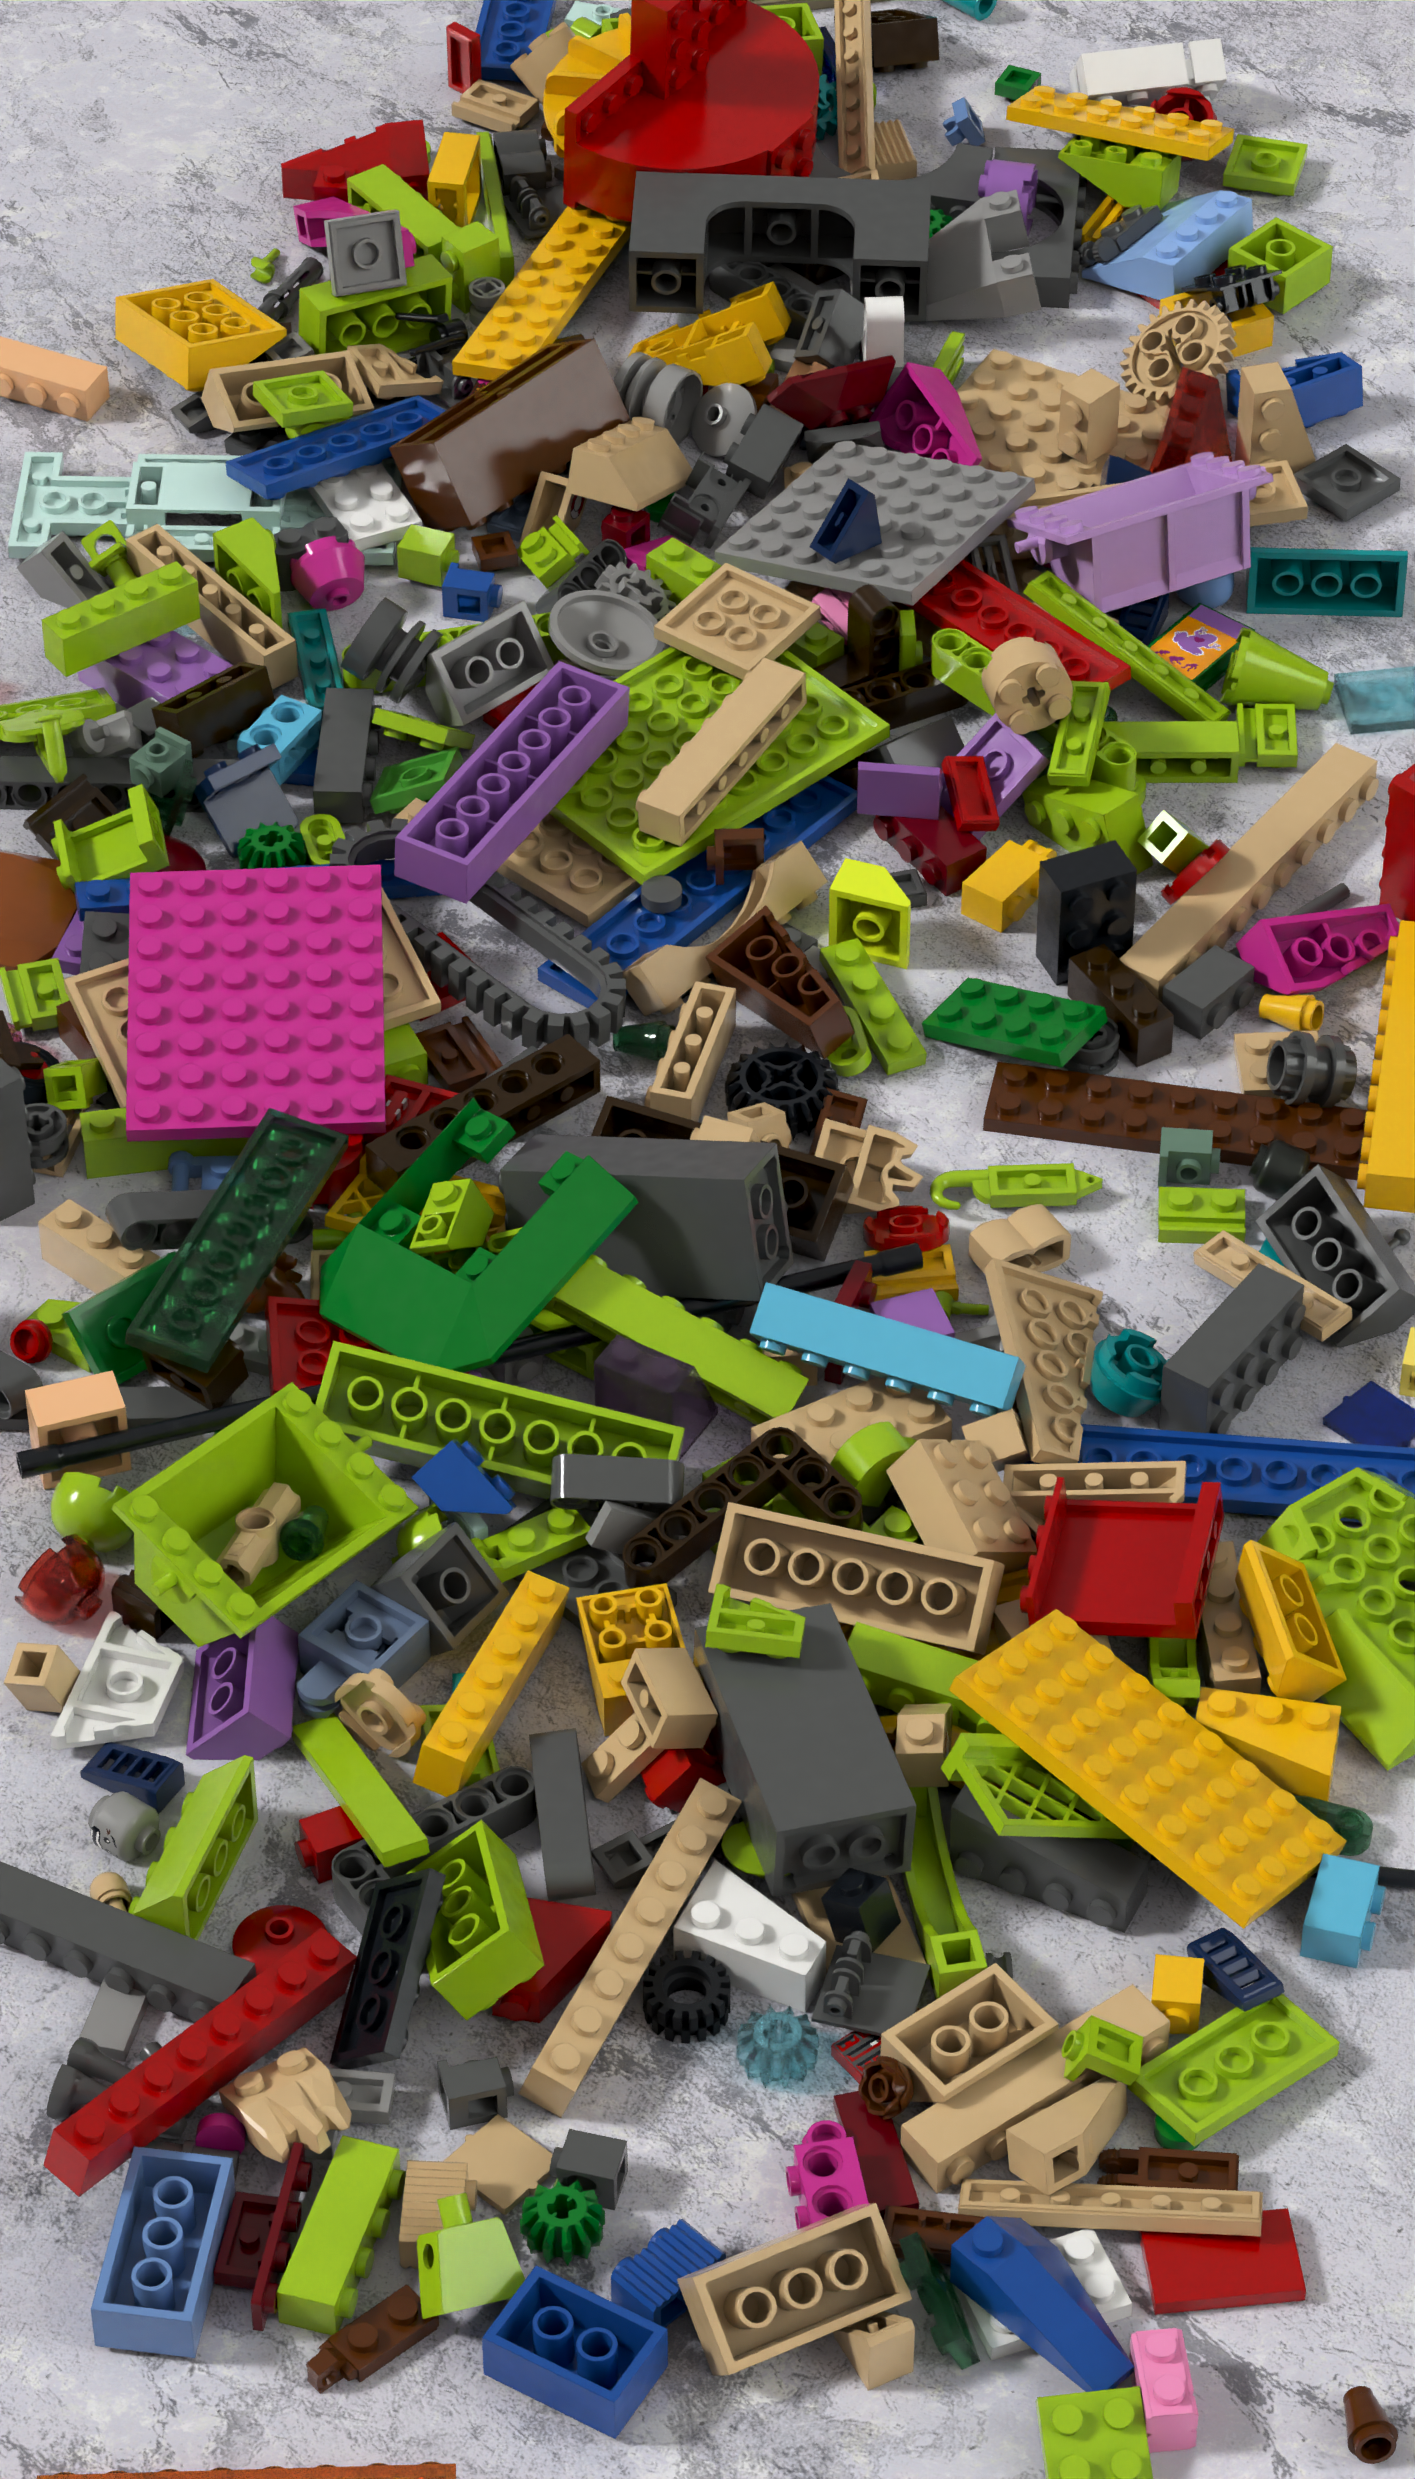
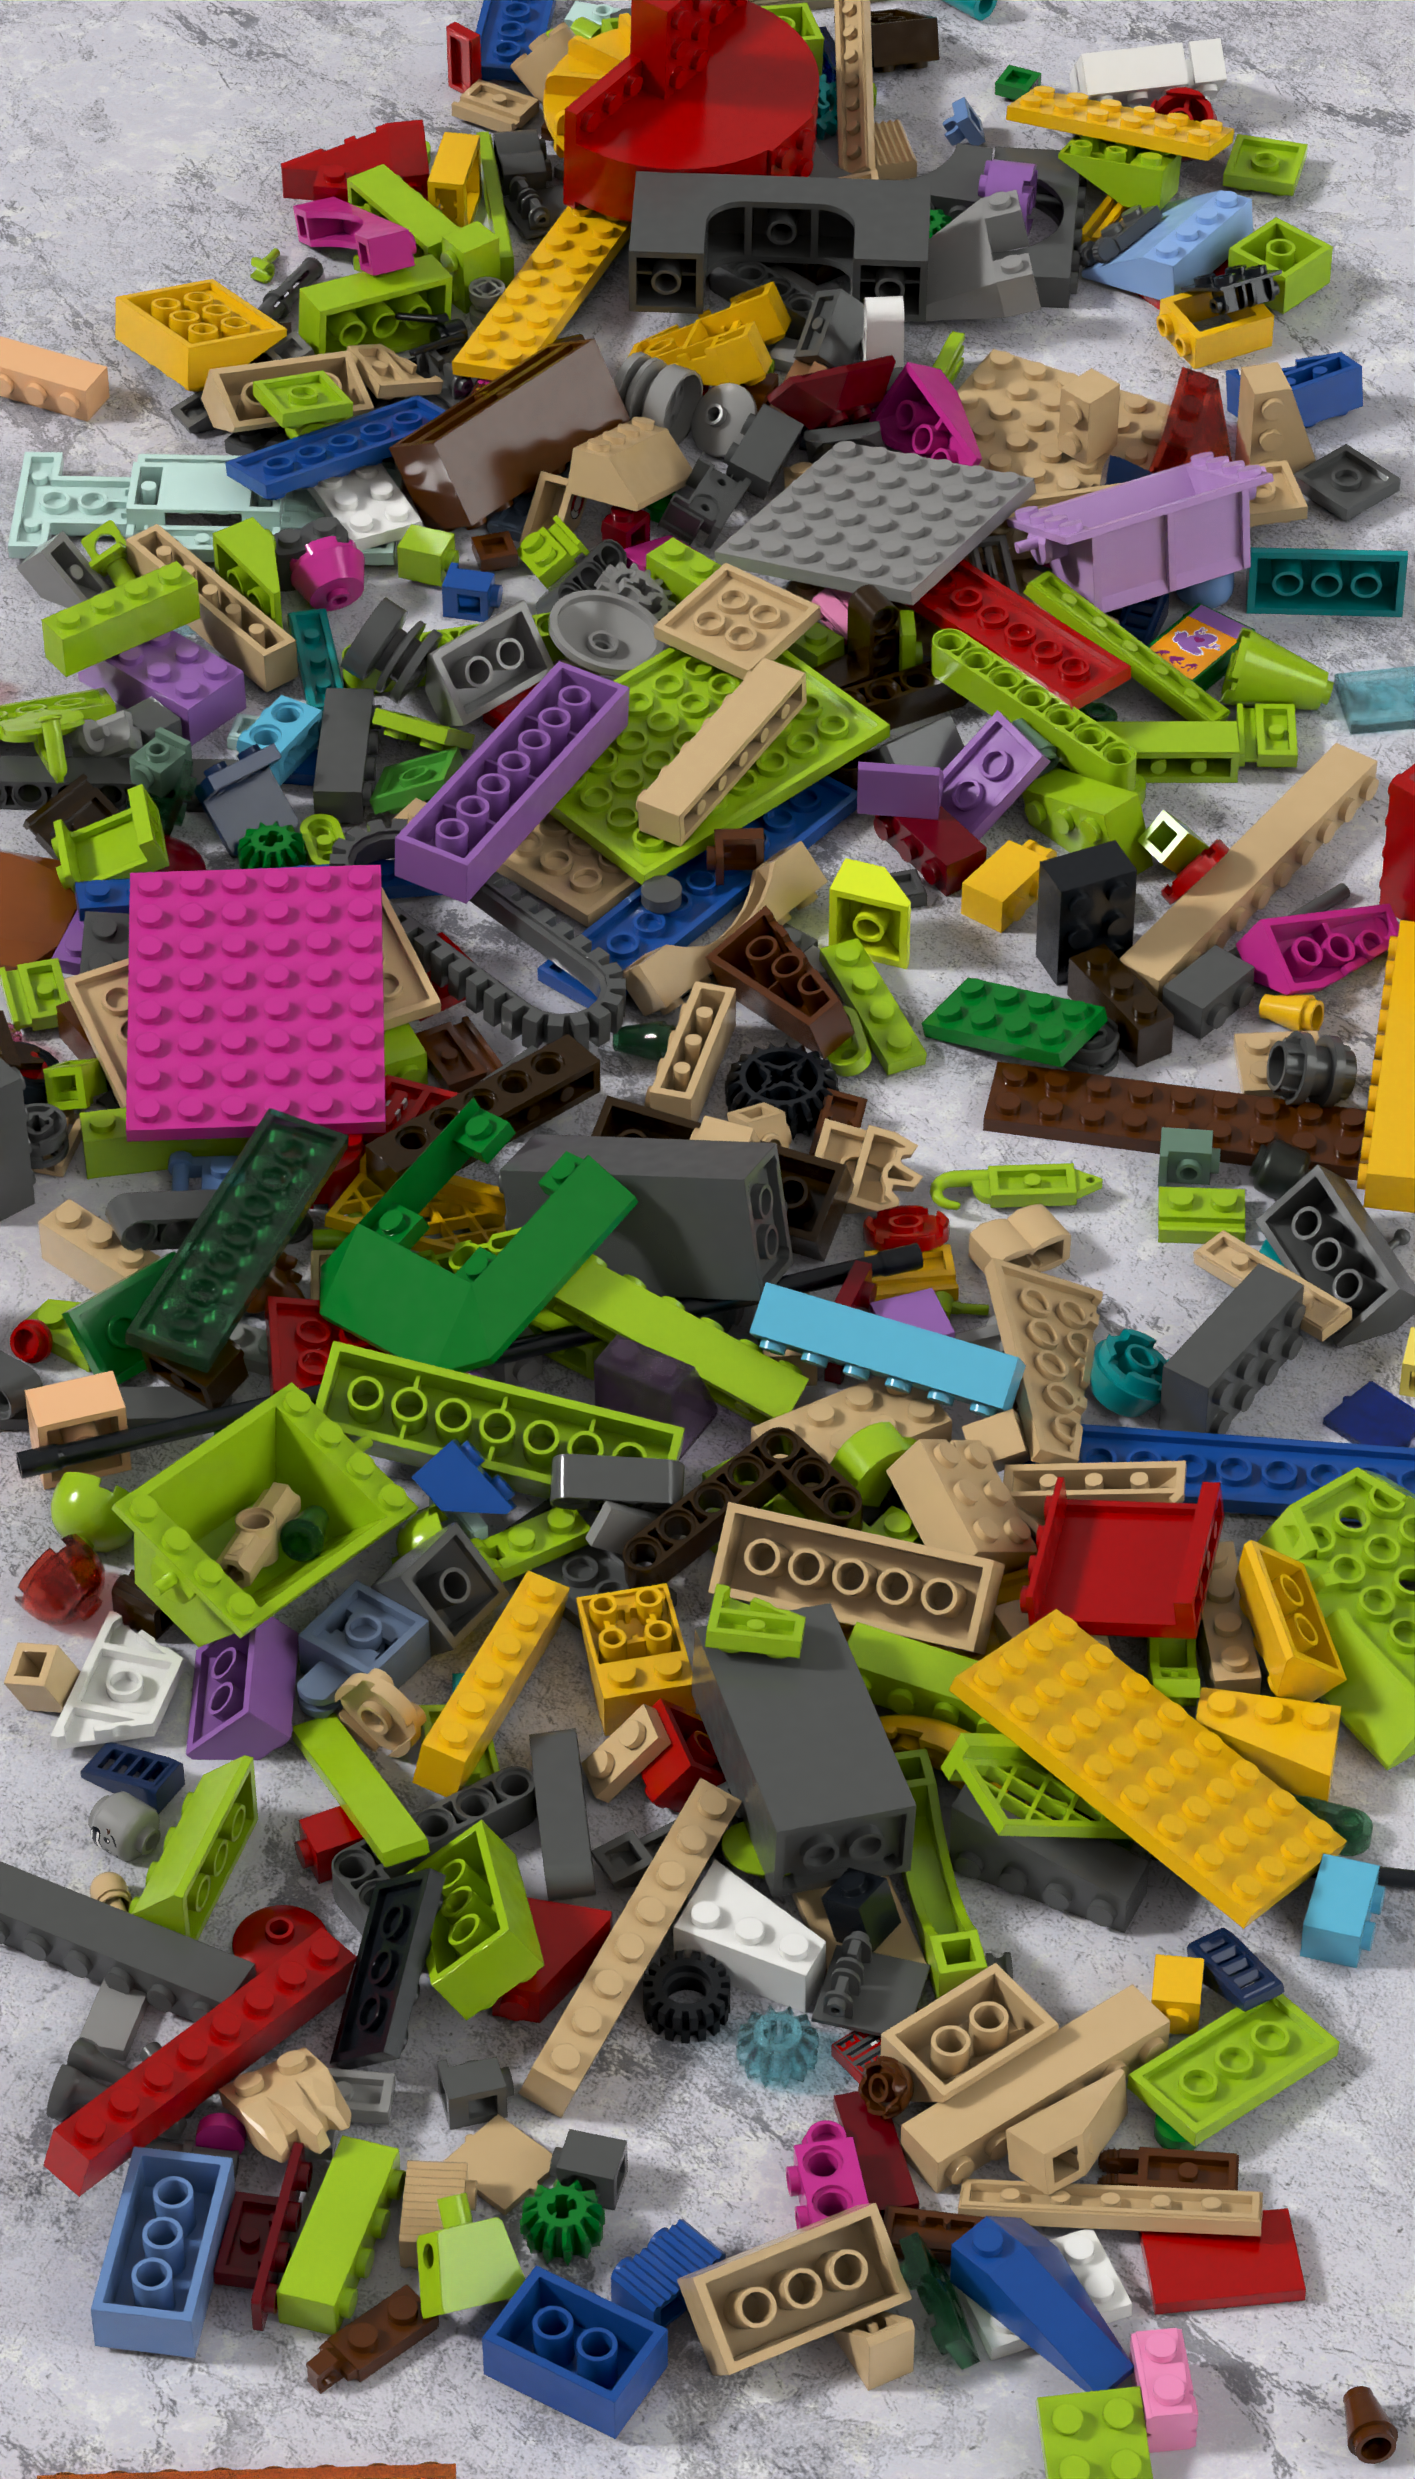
(217, 706): dark brown brick -> none
(365, 252): light grey tile -> none
(452, 1218): lime slope -> none
(669, 1698): tan brick -> none
(850, 525): dark blue slope -> none
(924, 1743): tan slope -> none
(970, 793): red tile -> none
(1027, 685): tan brick -> none
(1079, 735): lime tile -> none
(1104, 2050): lime bracket -> none
(1202, 345): tan gear -> none

